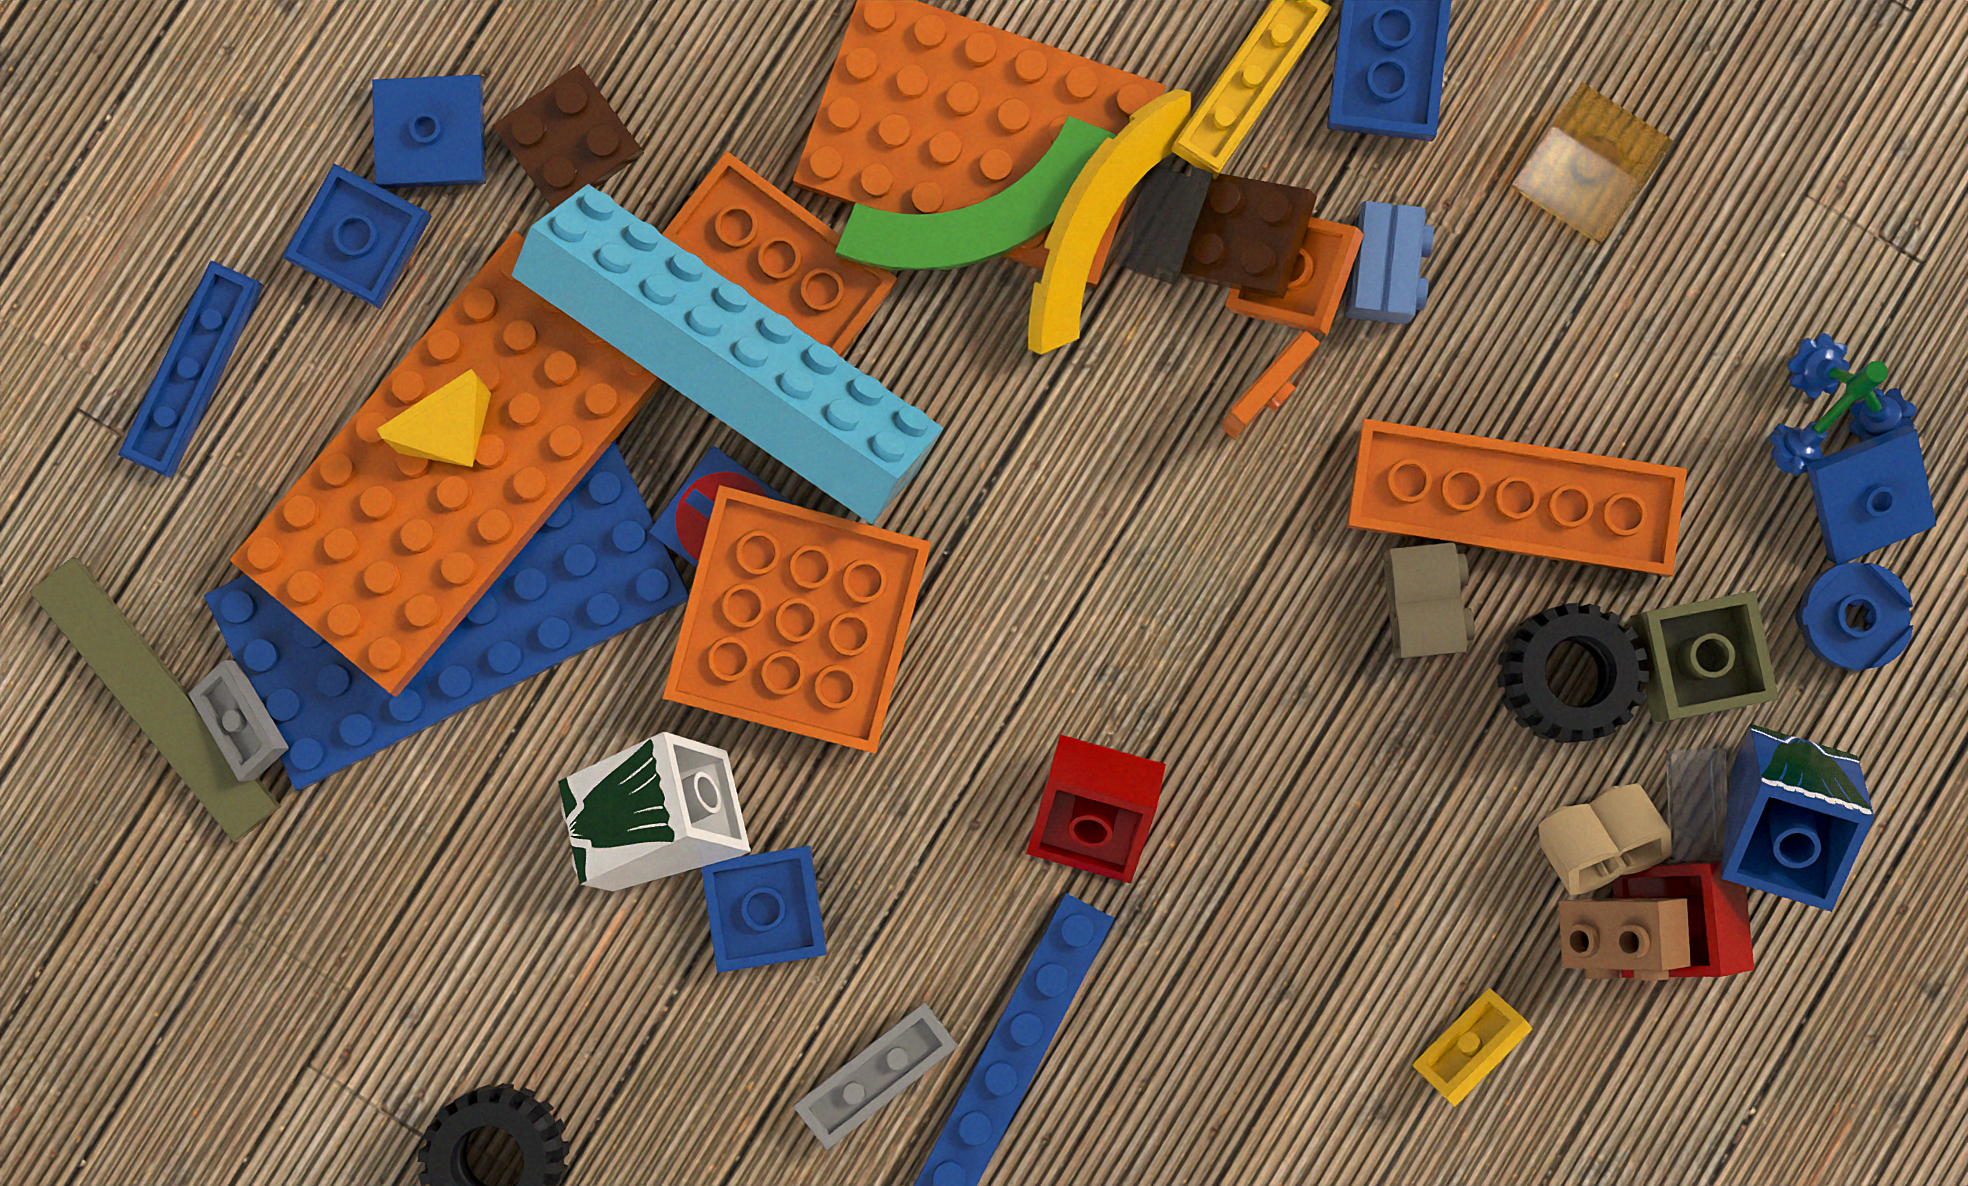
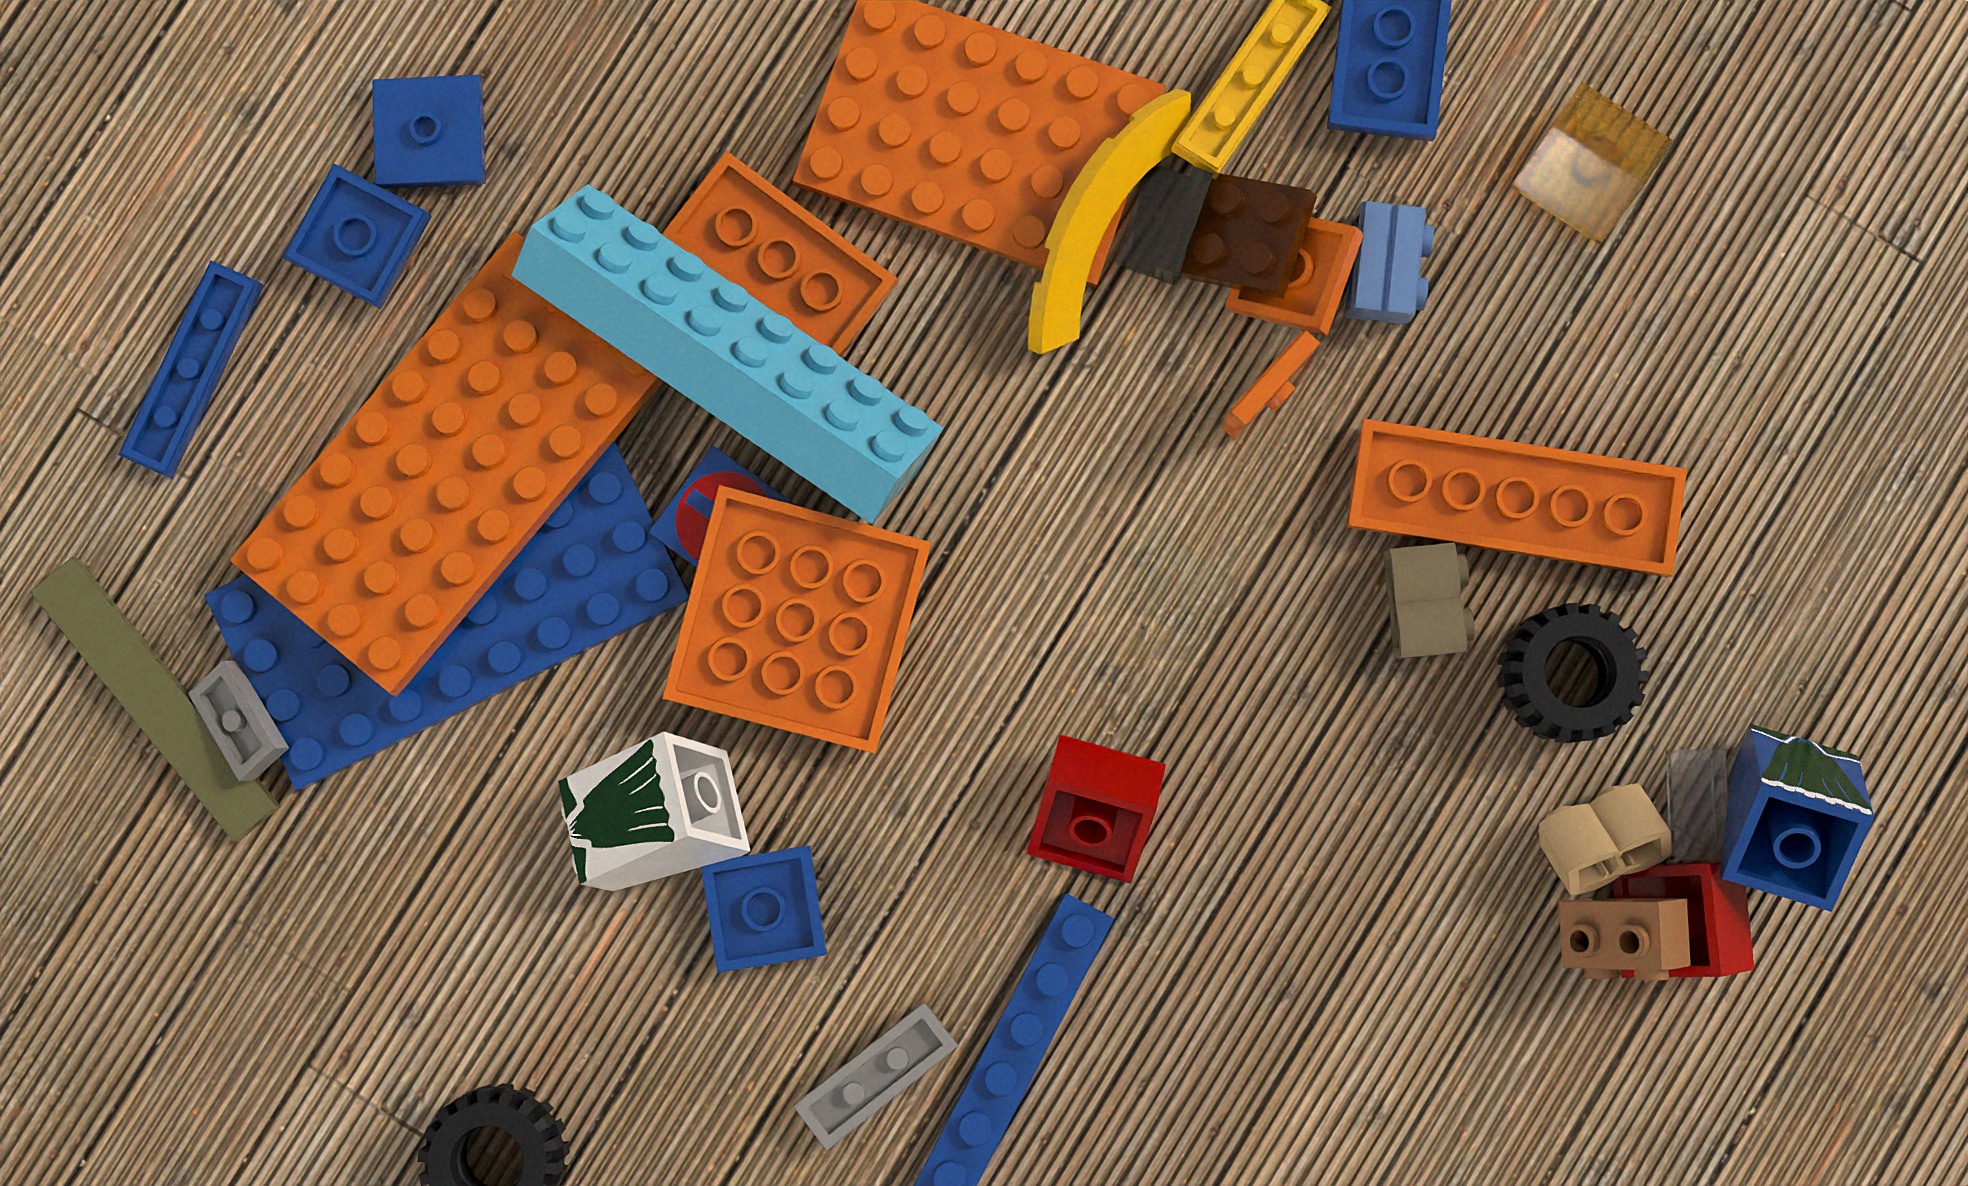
(443, 424): yellow slope -> none
(568, 137): reddish brown plate -> none
(980, 230): bright green tile -> none
(1472, 1046): yellow plate -> none
(1705, 657): olive brick -> none
(1819, 368): blue plant -> none
(1872, 494): blue plate -> none
(1887, 616): blue plate -> none

